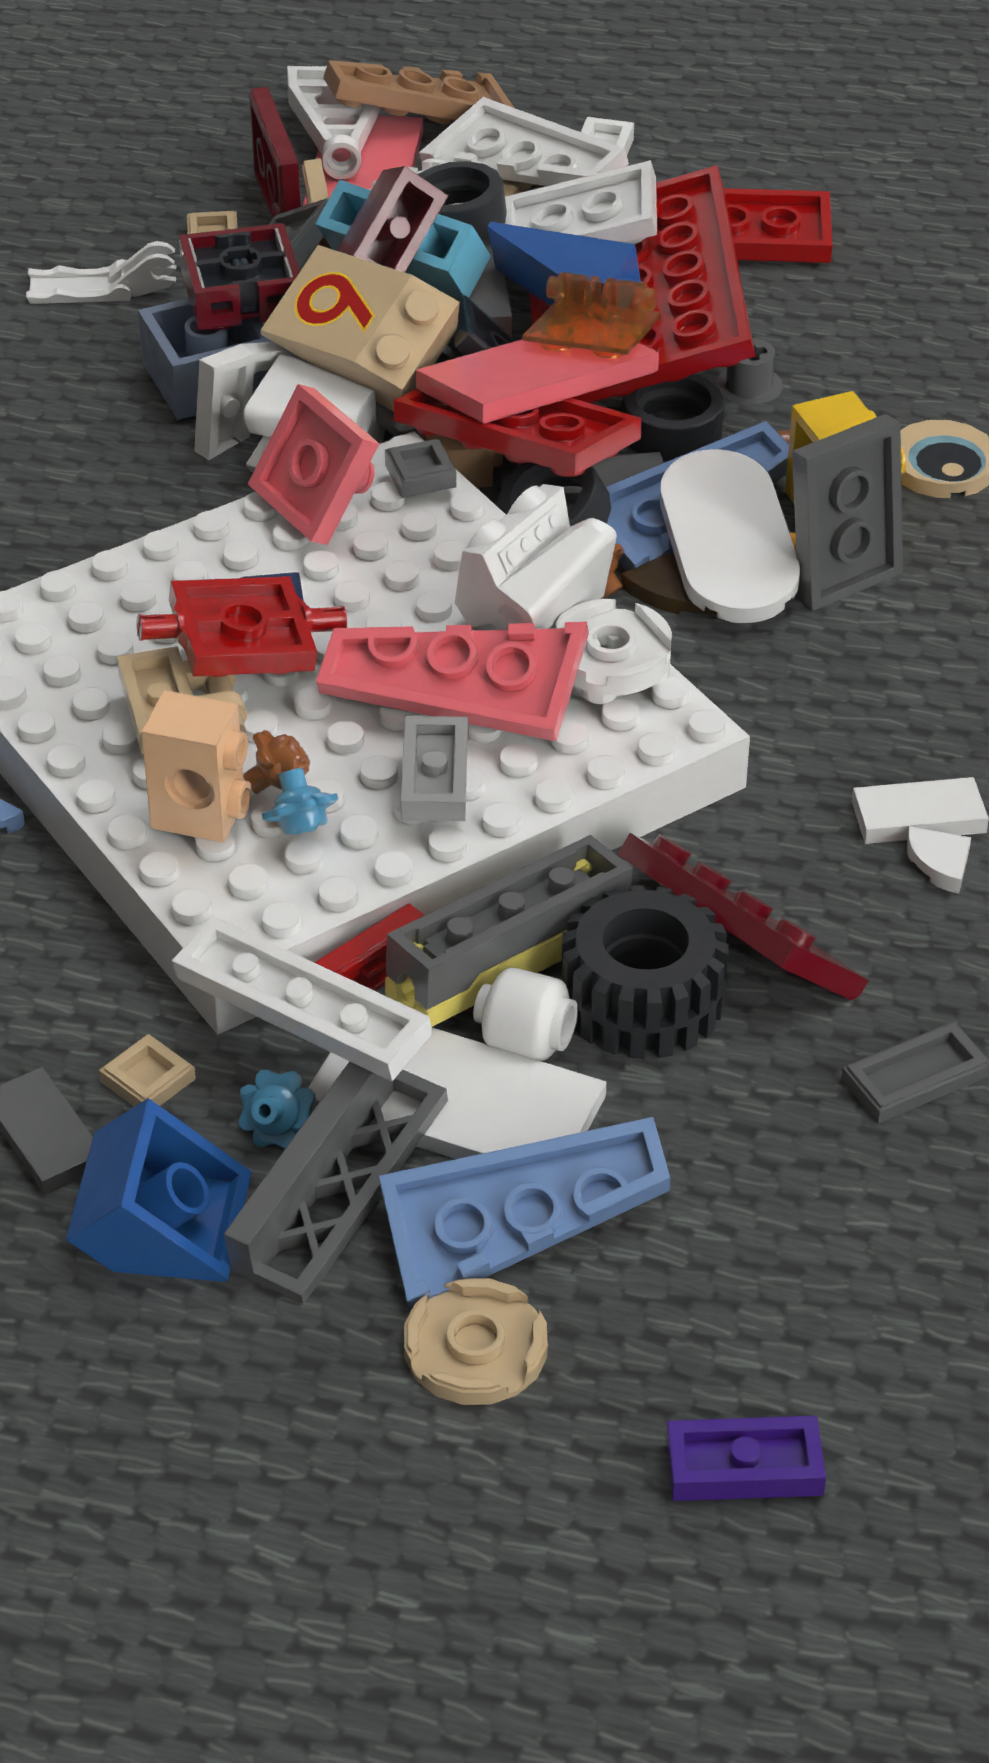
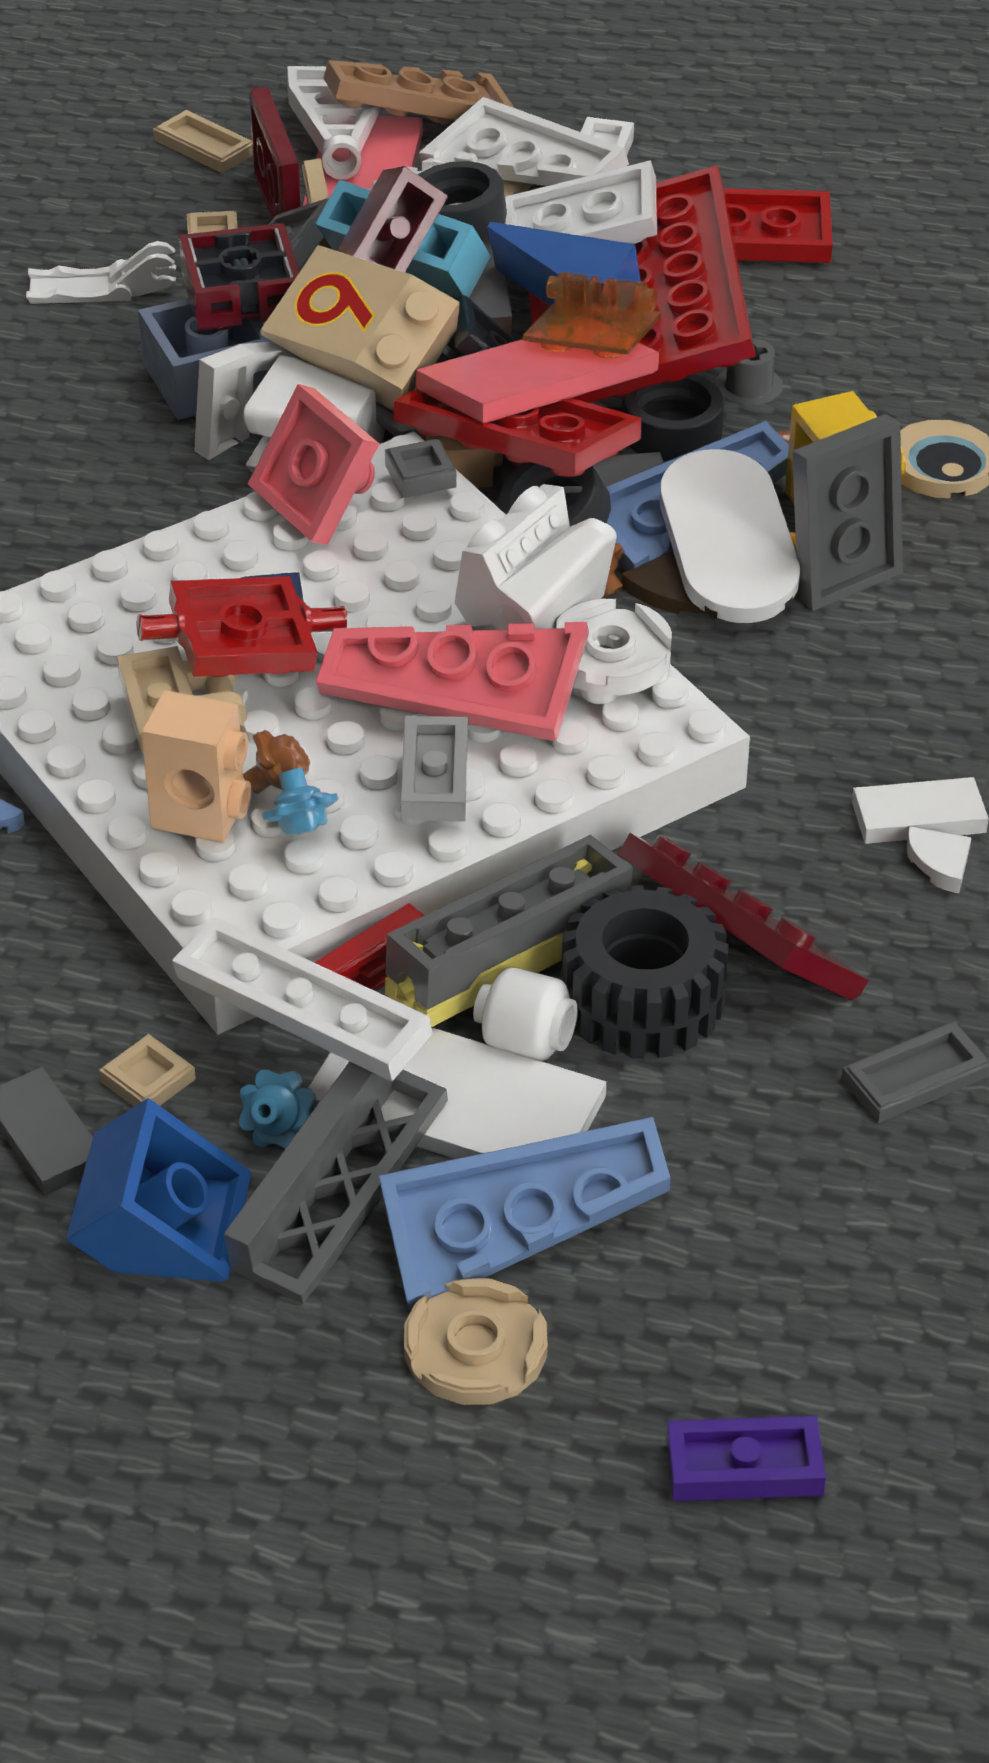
(204, 141): none -> tan tile

